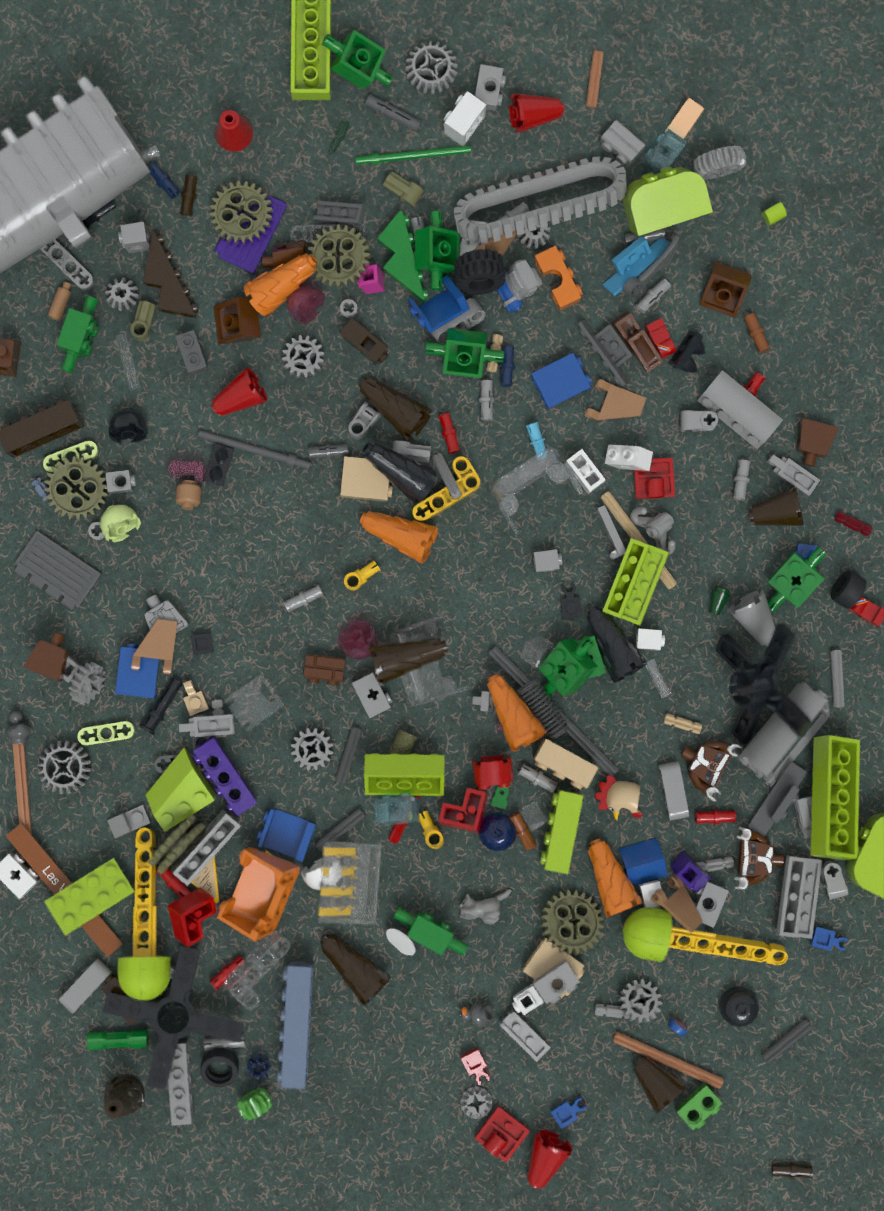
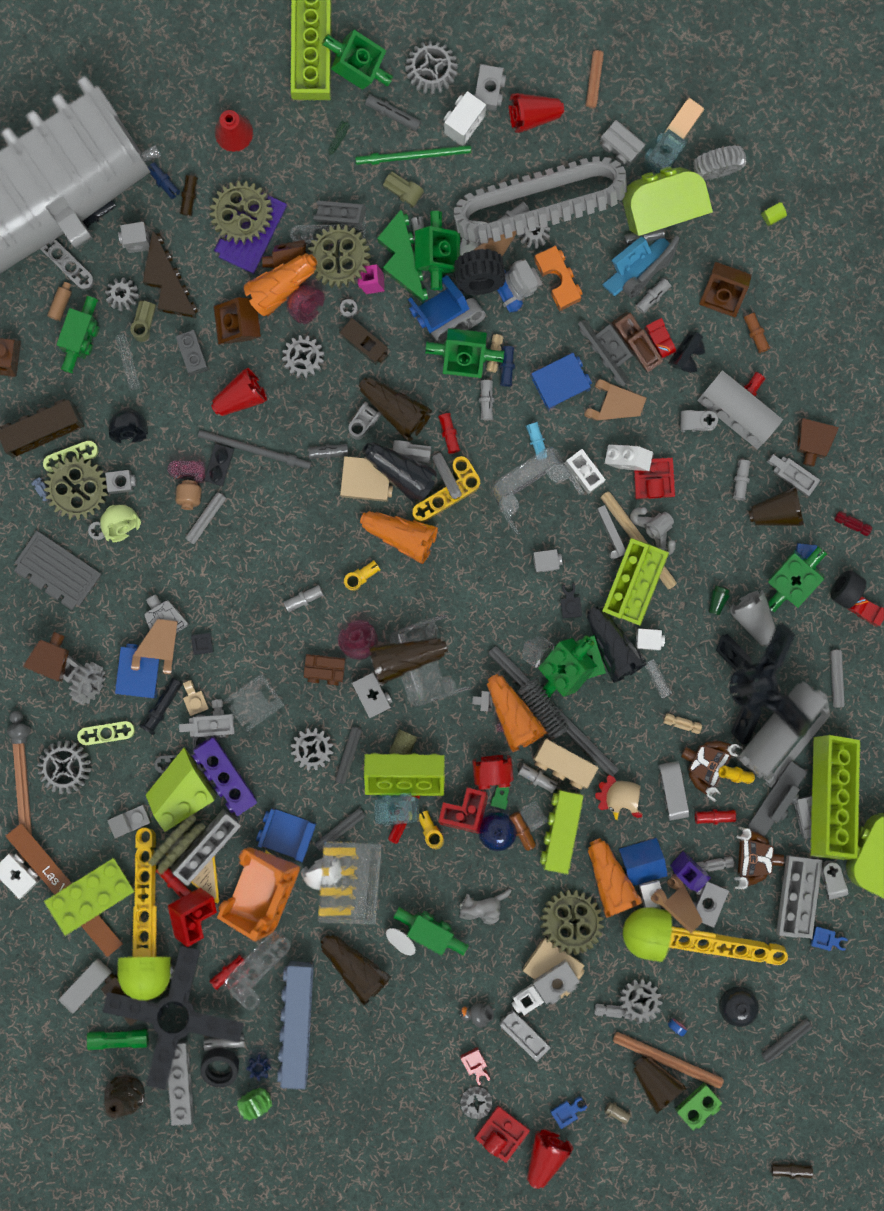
(205, 518): none -> light grey axle
(617, 1113): none -> dark tan pin
(736, 774): none -> yellow pin

